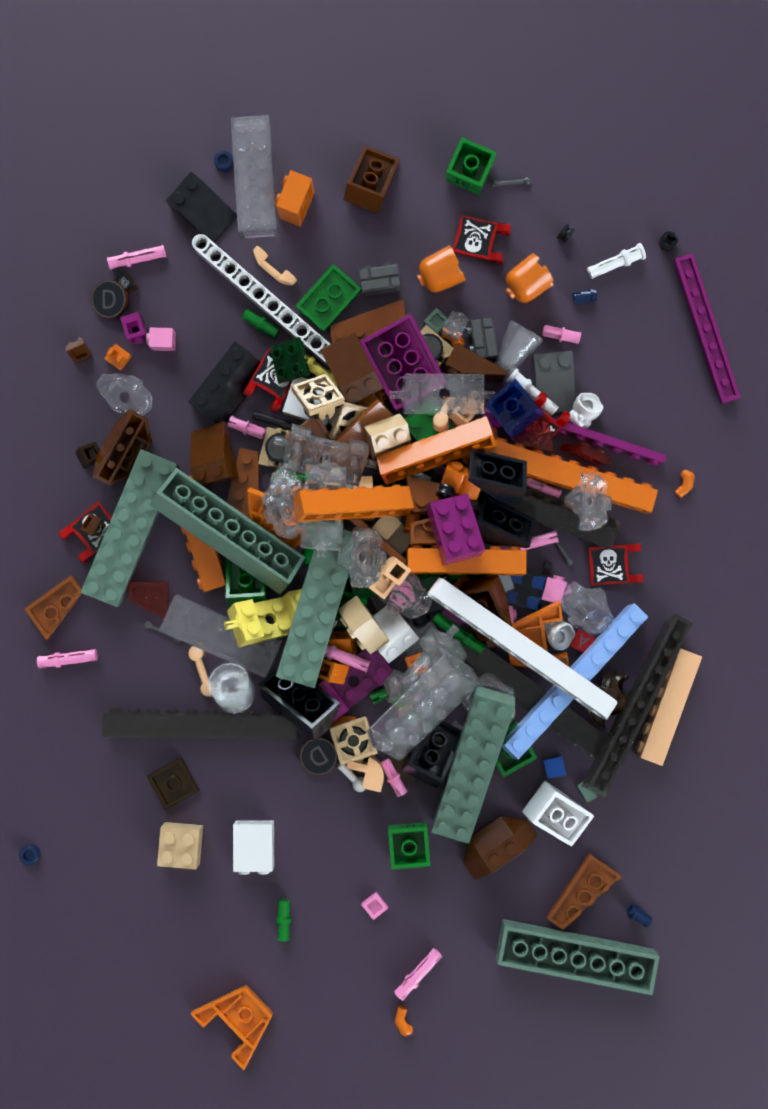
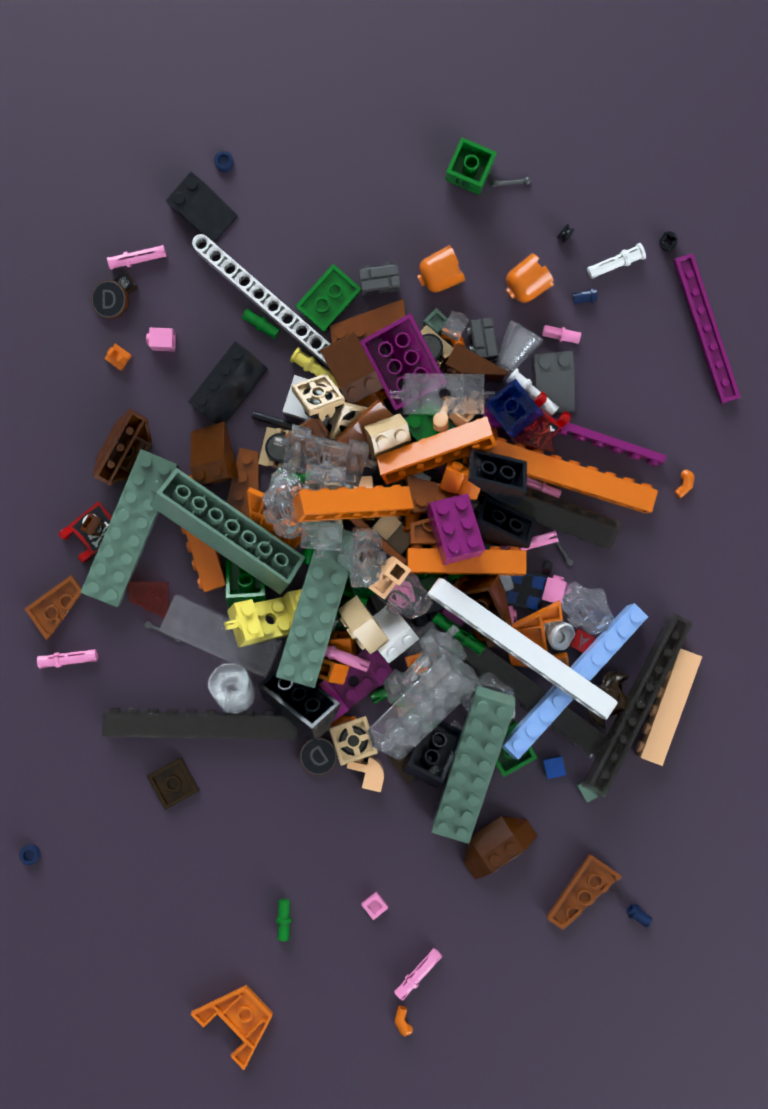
(78, 350): reddish brown tile -> none
(87, 454): dark brown slope -> none
(112, 385): clear piece -> none
(130, 323): magenta brick -> none
(180, 845): tan brick -> none
(196, 655): light nougat bar -> none
(247, 427): bright pink axle -> none
(253, 847): white brick -> none
(254, 176): clear brick -> none
(266, 379): flag -> none
(285, 278): light nougat bar -> none
(289, 360): dark green hinge -> none
(294, 198): orange brick -> none
(356, 781): white bar -> none
(371, 179): reddish brown slope -> none
(393, 778): bright pink axle -> none
(409, 845): green brick -> none
(445, 491): black bush -> none
(476, 238): flag -> none
(557, 813): white slope -> none
(577, 957): sand green brick -> none
(585, 409): white hair -> none
(585, 452): clear red wing -> none
(590, 501): clear piece -> none
(611, 565): flag -> none

